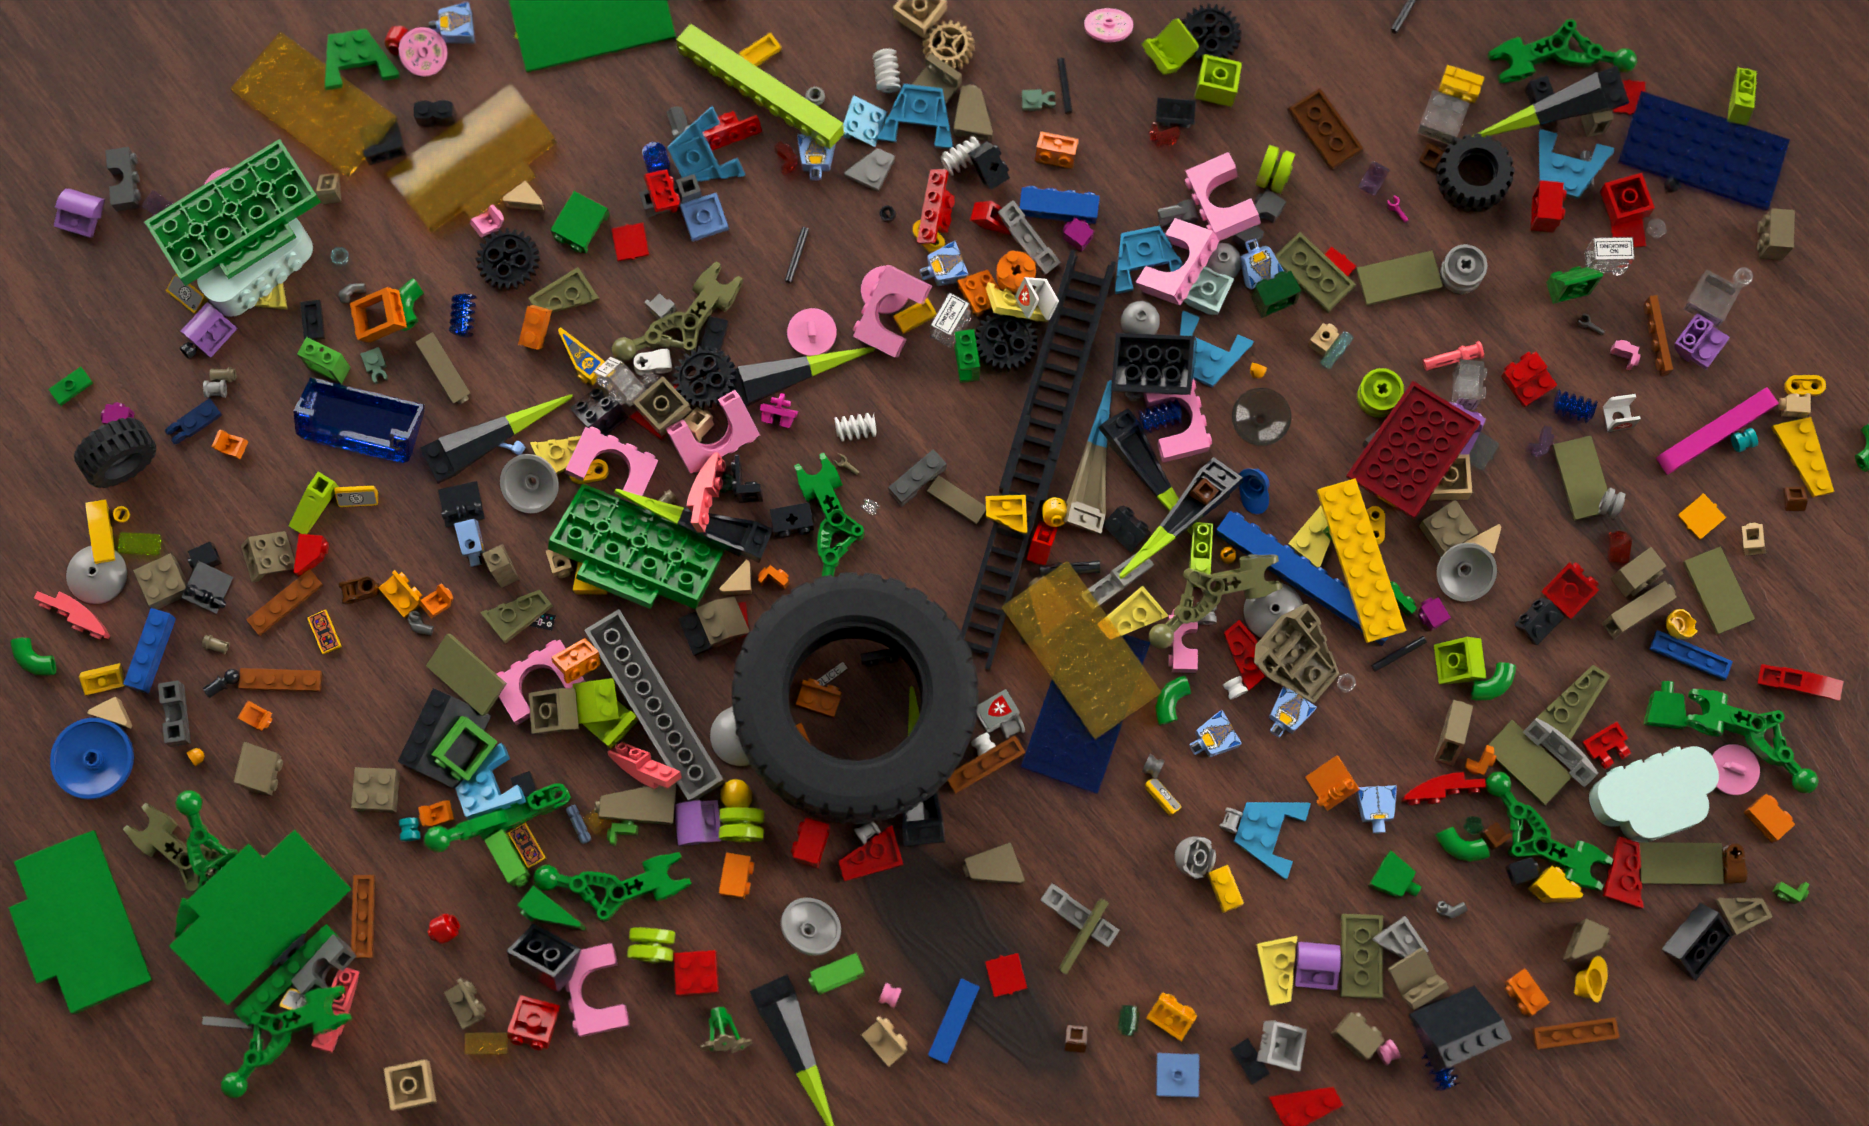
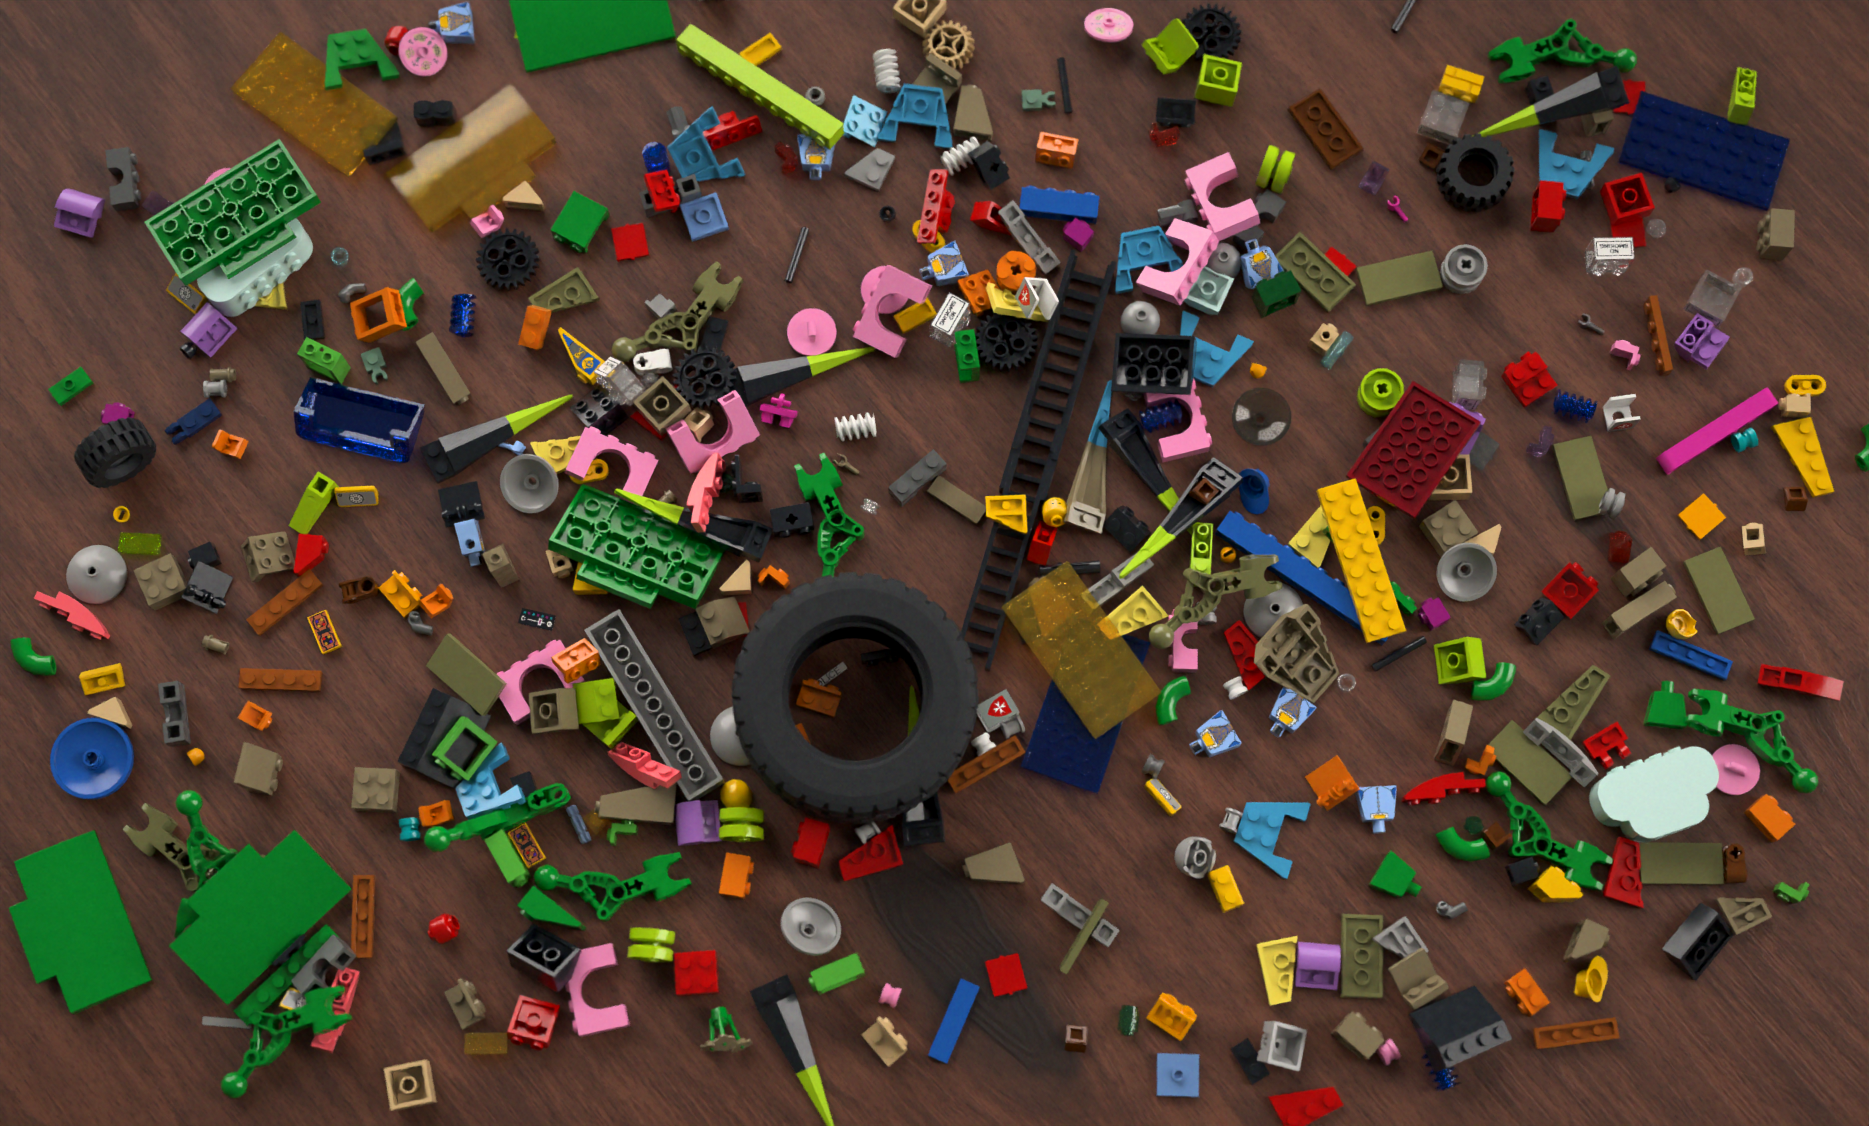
(100, 531): yellow slope -> none
(149, 651): blue brick -> none
(230, 677): black pin -> none
(328, 188): dark tan slope -> none
(517, 615): olive wing -> none
(1464, 353): coral pin -> none
(1573, 284): green slope -> none

